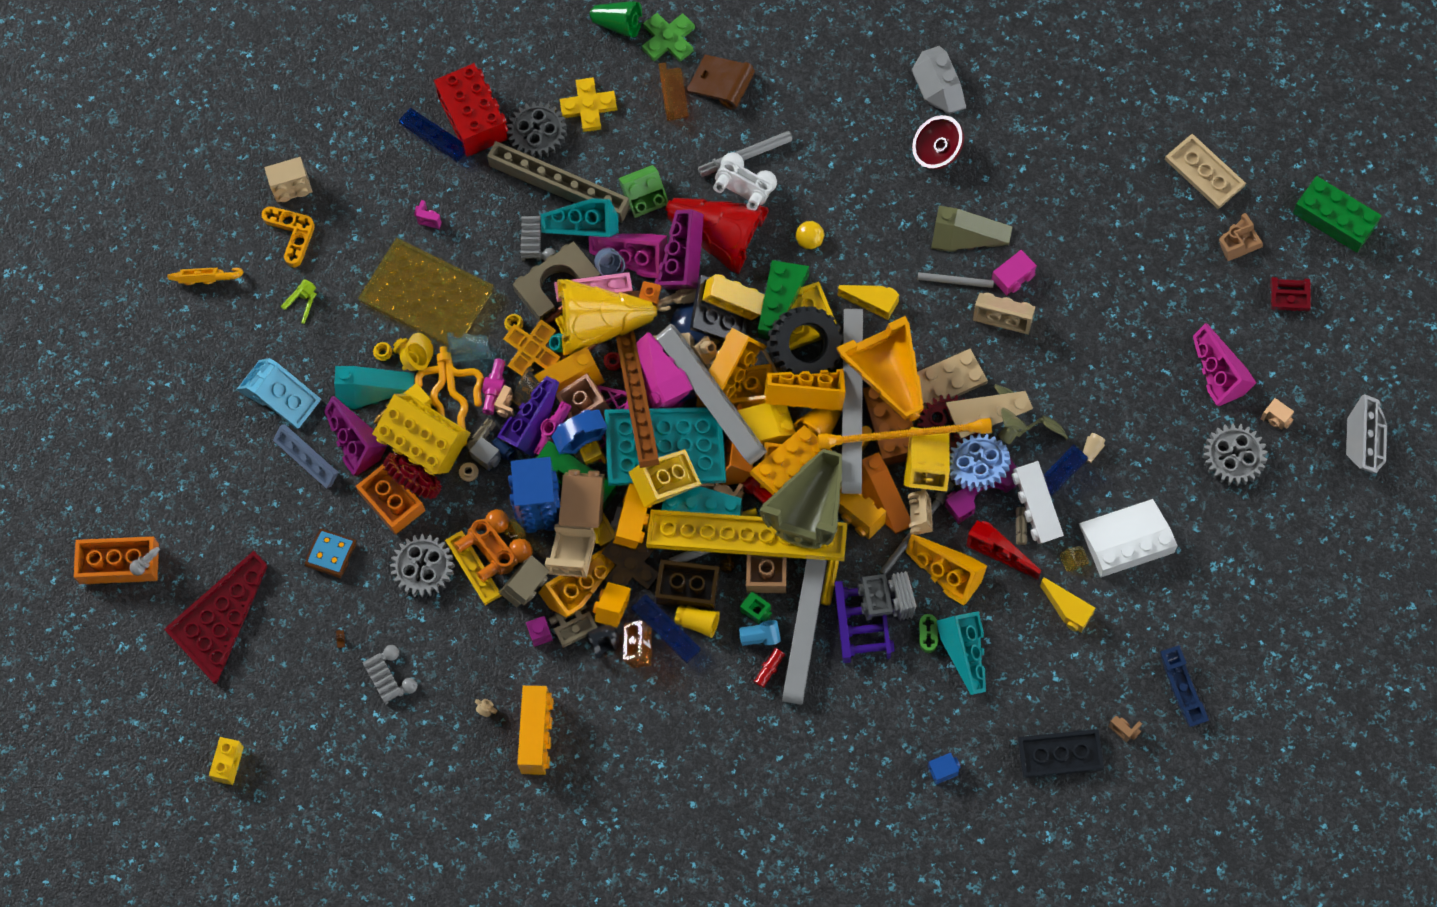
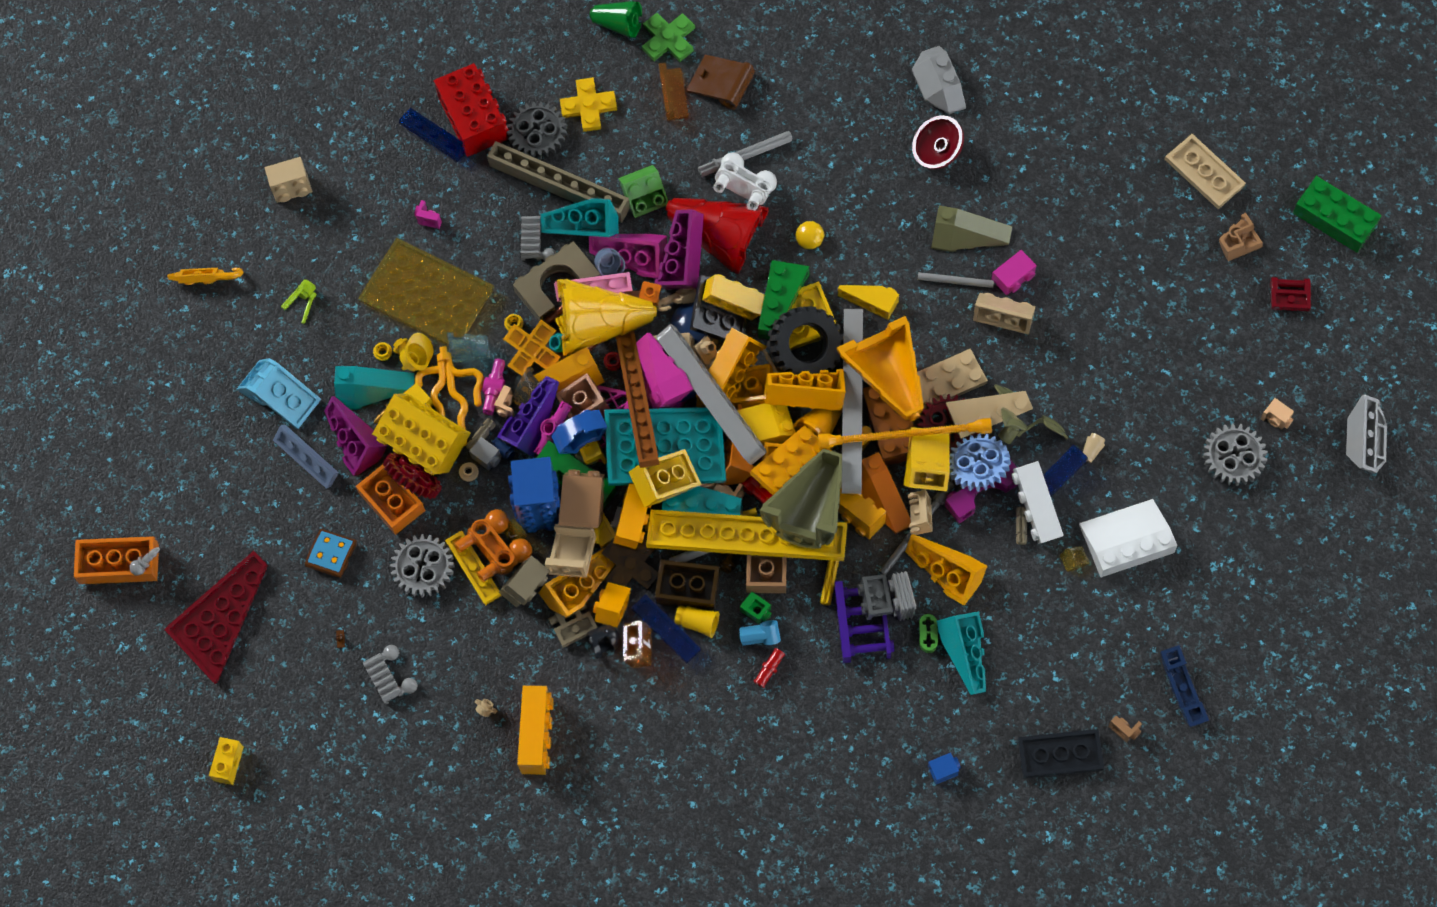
(297, 228): light orange beam -> none
(539, 631): magenta brick -> none
(804, 631): light grey beam -> none
(993, 544): red wedge -> none
(1070, 608): yellow slope -> none
(1223, 370): dark pink wedge -> none

